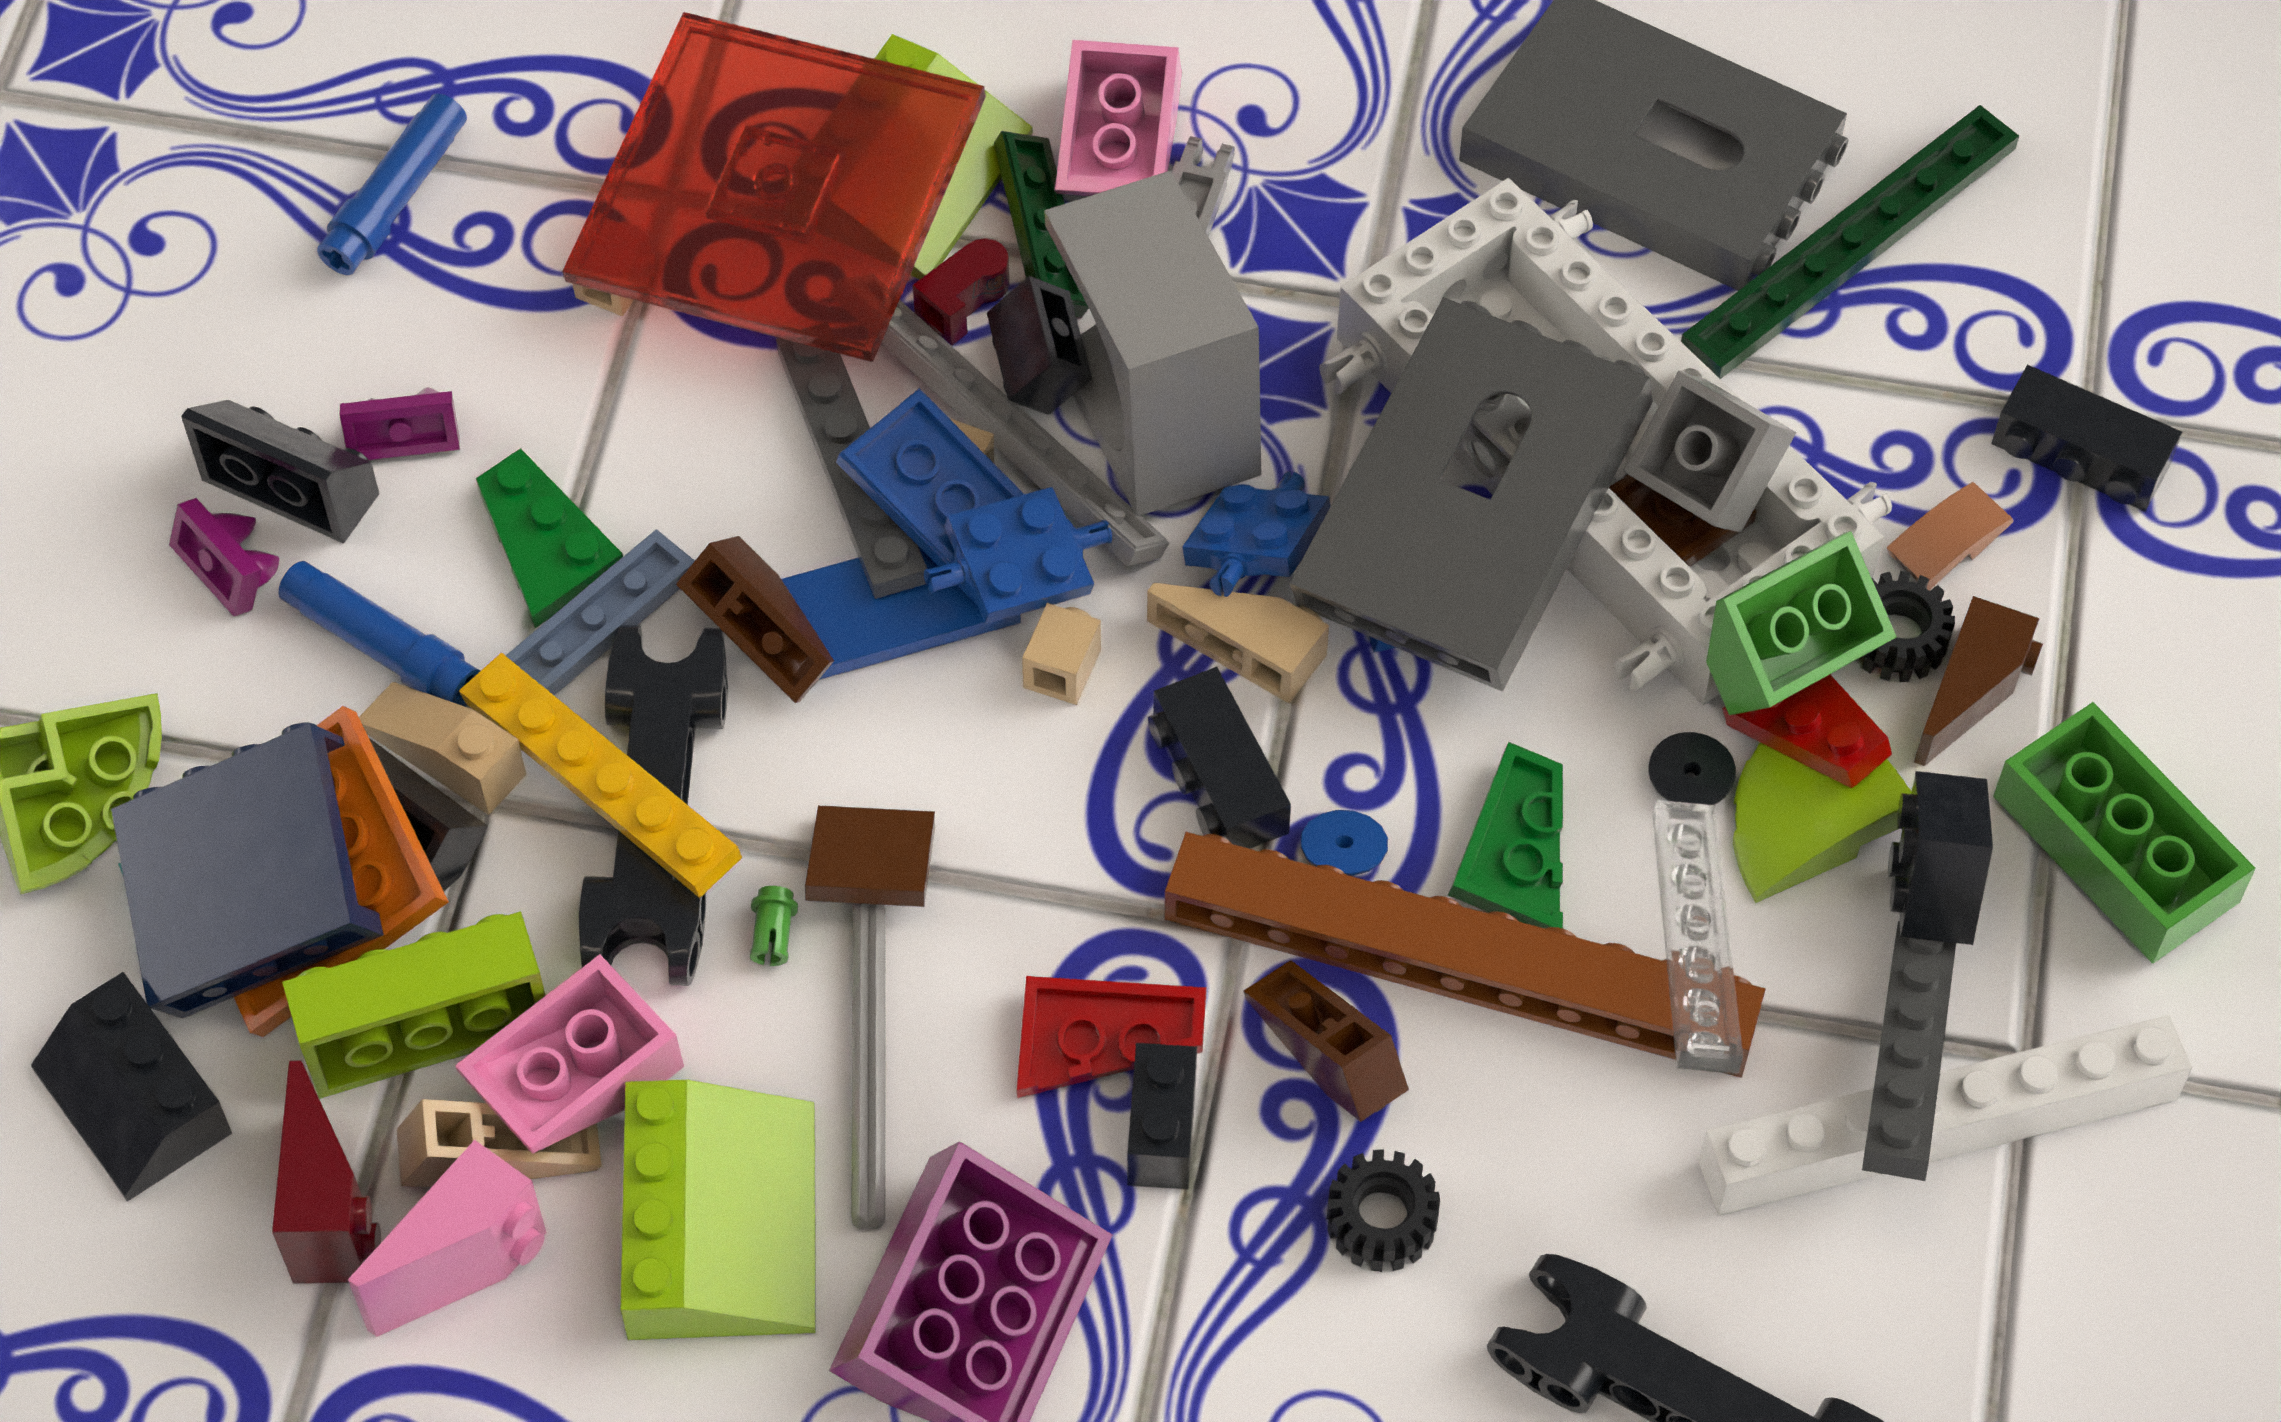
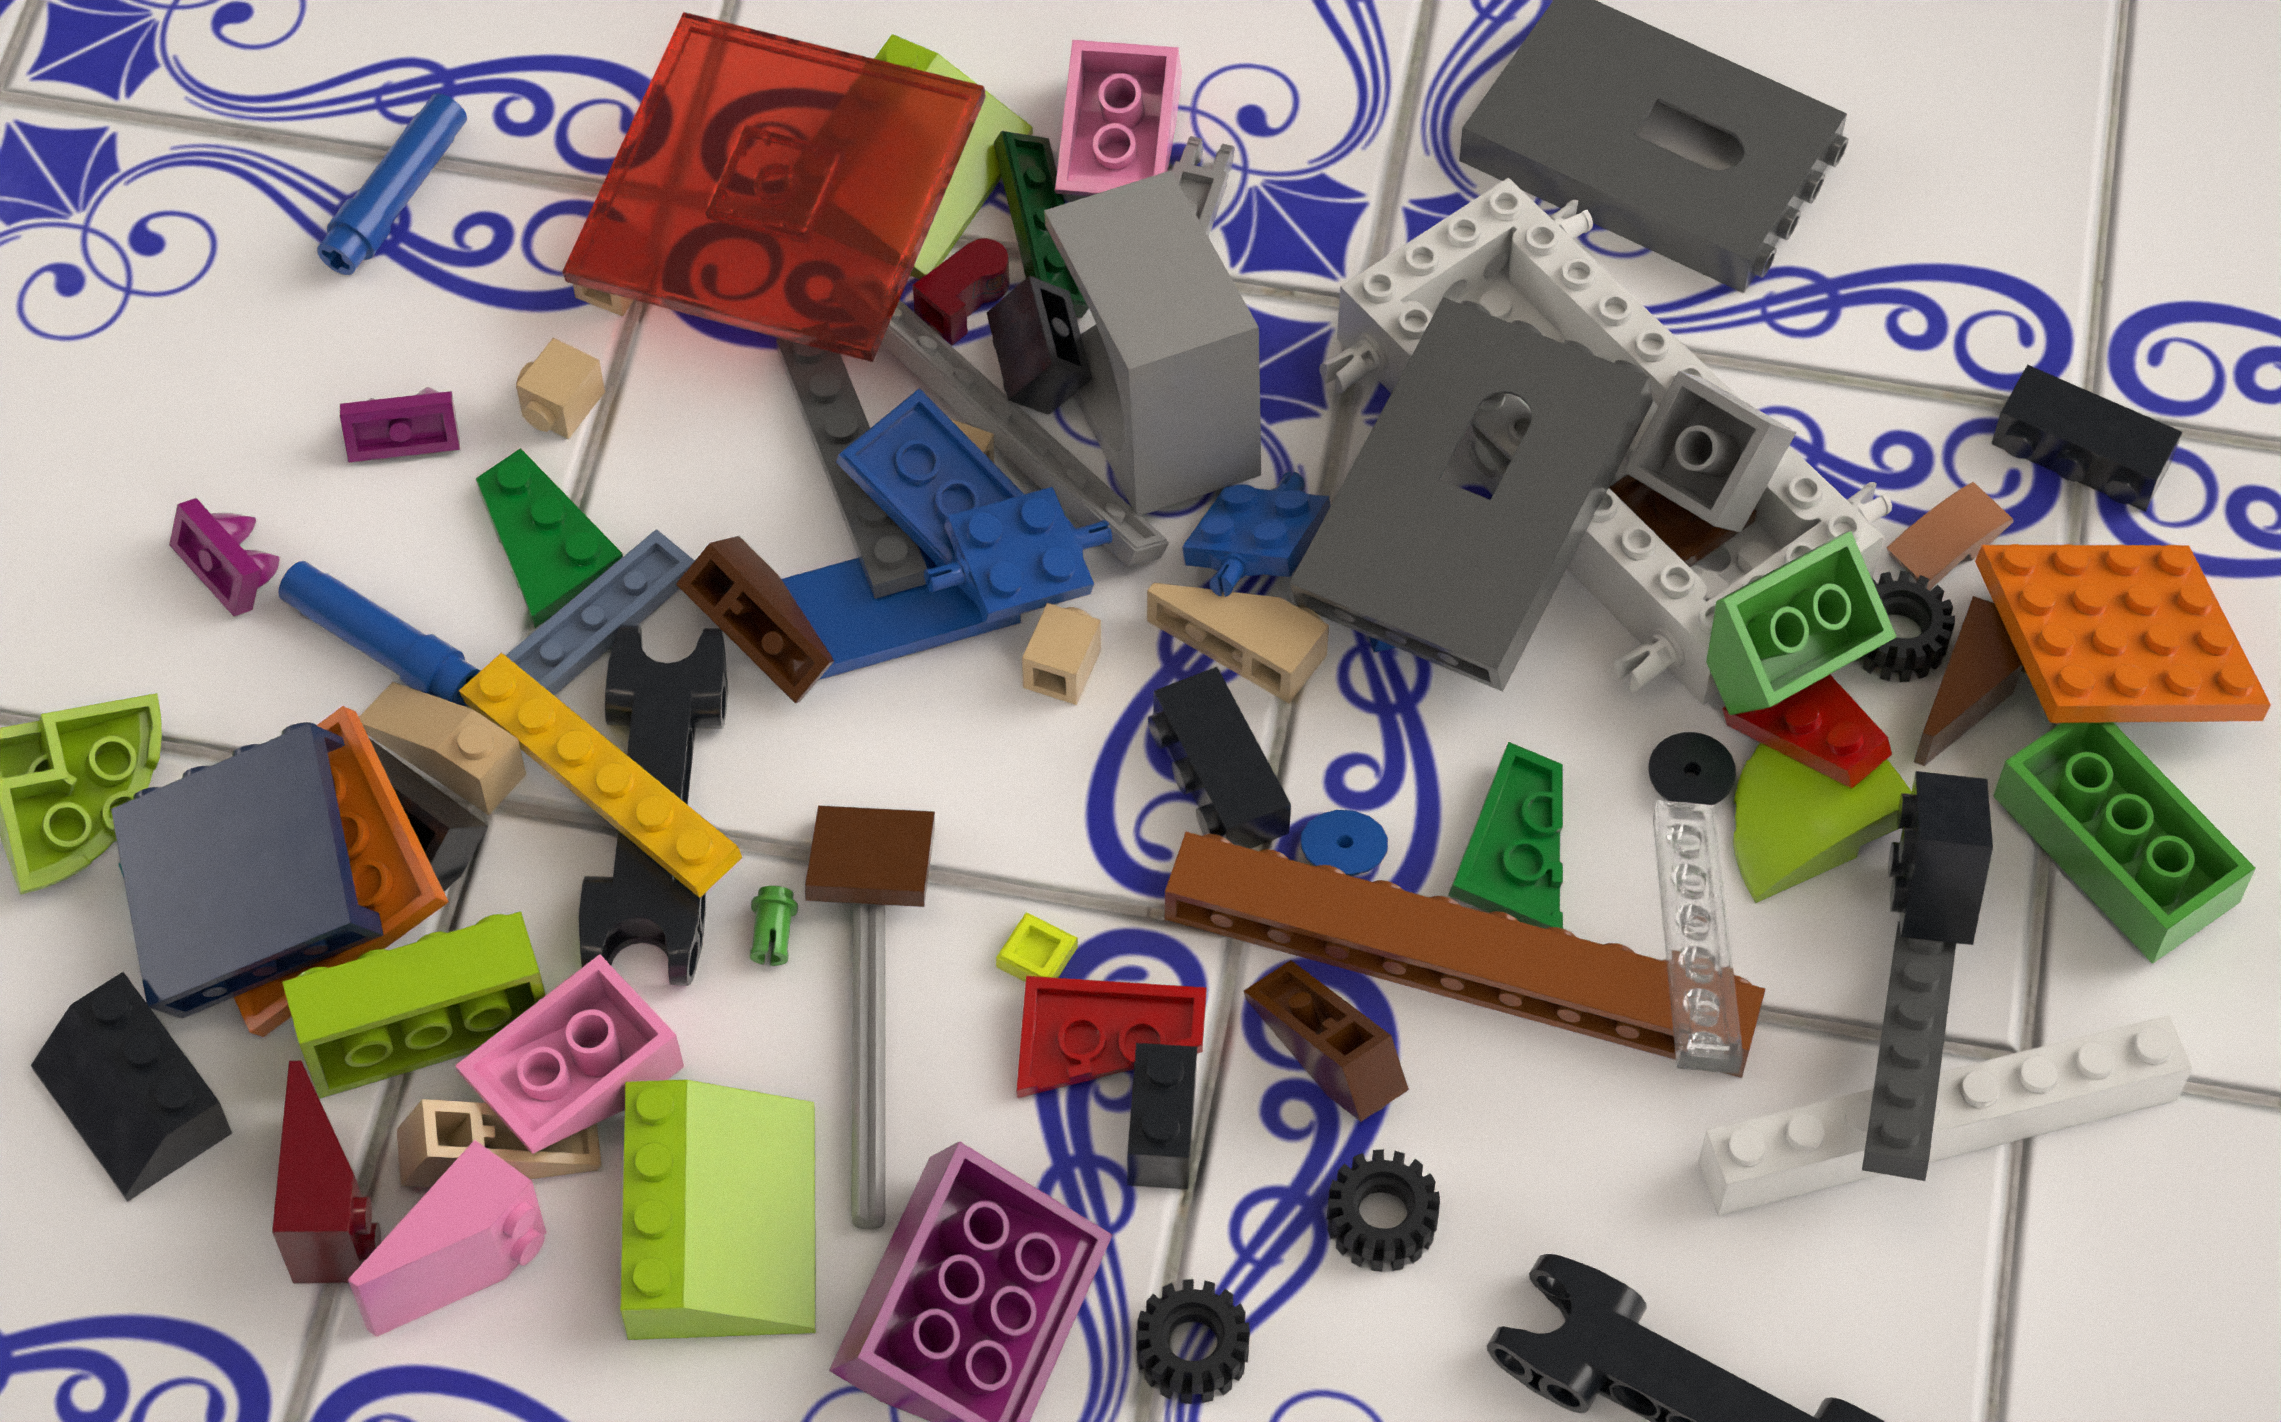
(281, 467): black slope -> none
(559, 388): none -> tan brick
(1036, 949): none -> neon yellow tile
(1192, 1306): none -> black tyre
(1849, 241): dark green plate -> none
(2121, 634): none -> orange plate

